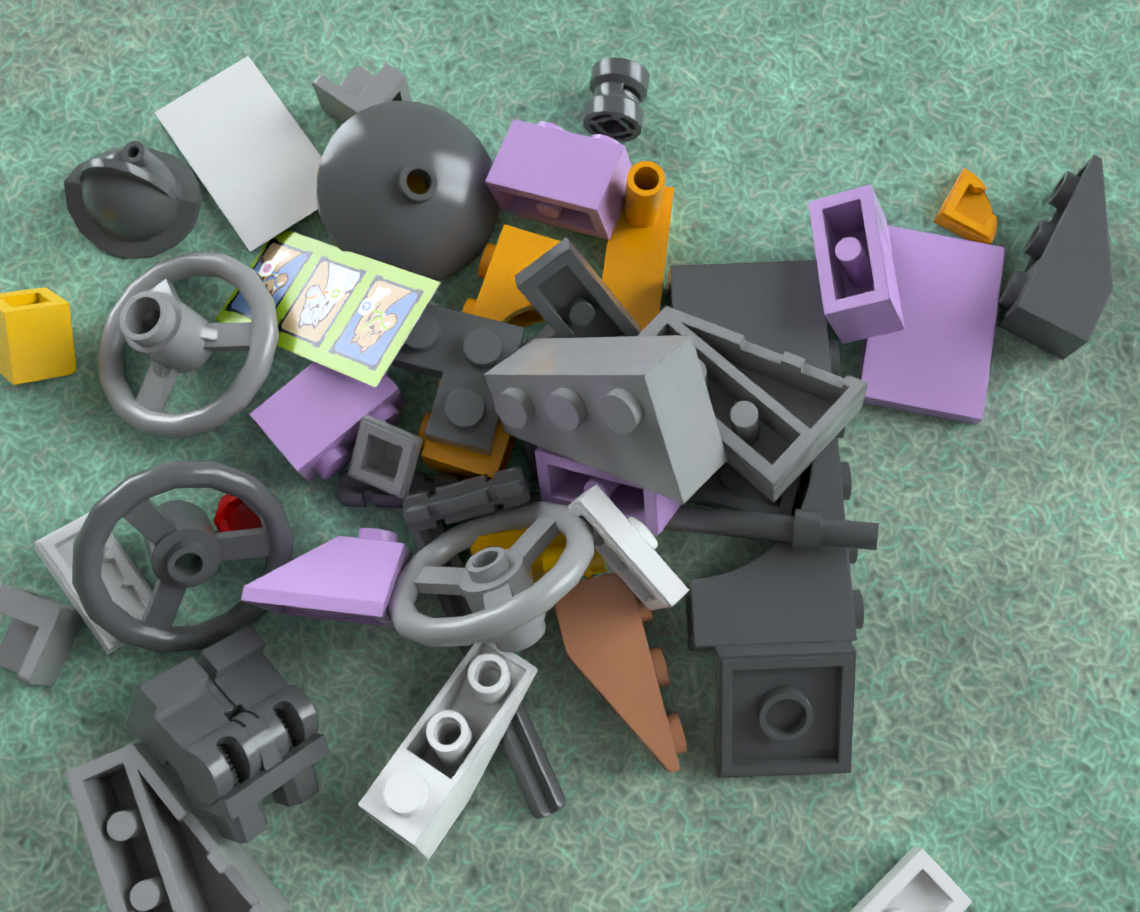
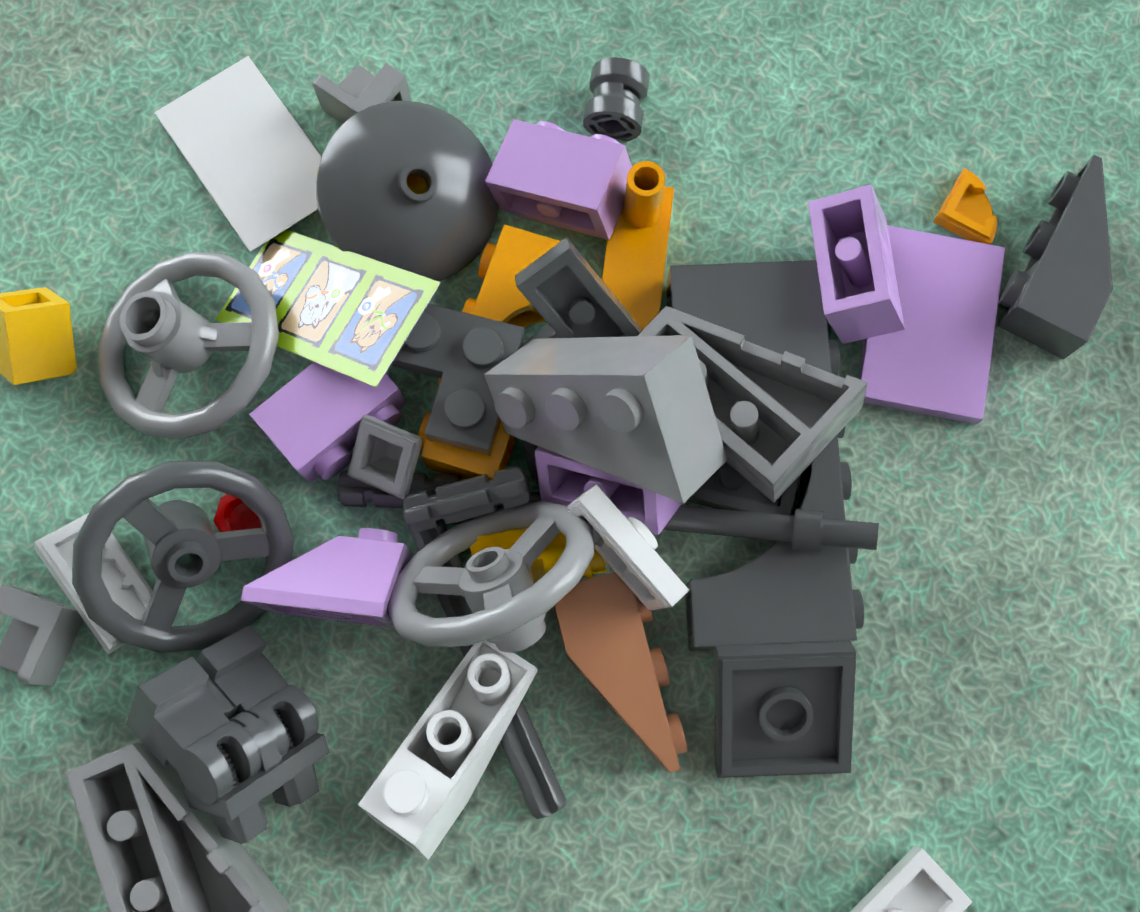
(133, 200): dark grey helmet -> none

